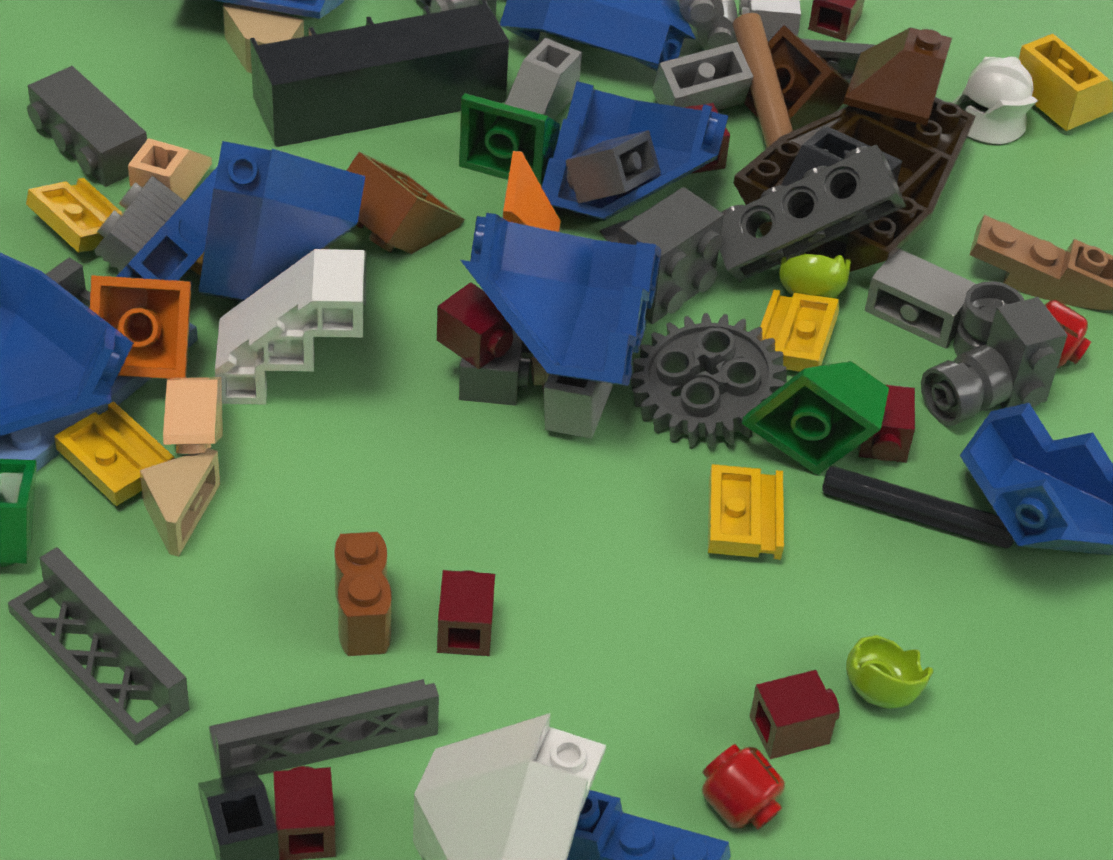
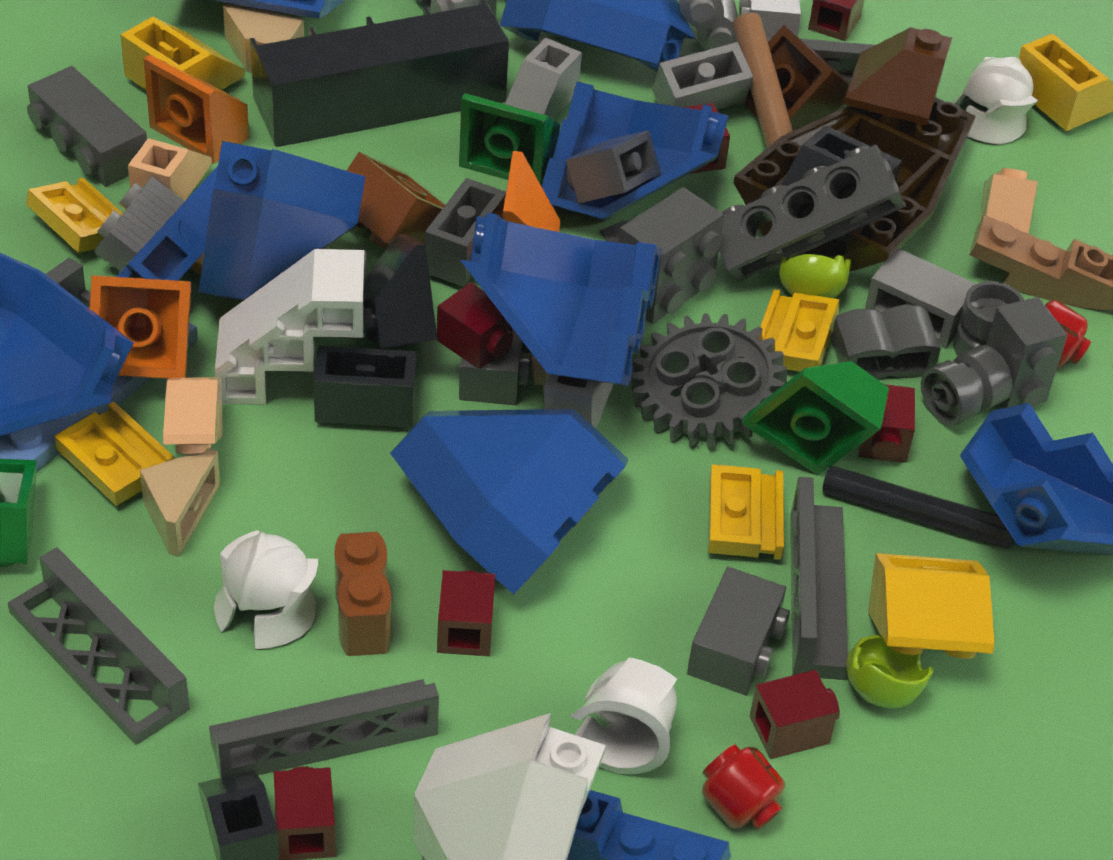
(177, 49): none -> yellow slope
(192, 109): none -> orange slope
(267, 574): none -> white helmet
(365, 386): none -> black slope
(399, 296): none -> black slope
(453, 229): none -> dark grey brick
(508, 480): none -> blue panel
(639, 710): none -> white helmet
(737, 631): none -> dark grey brick
(817, 586): none -> dark grey fence
(887, 342): none -> dark grey brick
(932, 605): none -> yellow slope
(1009, 198): none -> light nougat slope

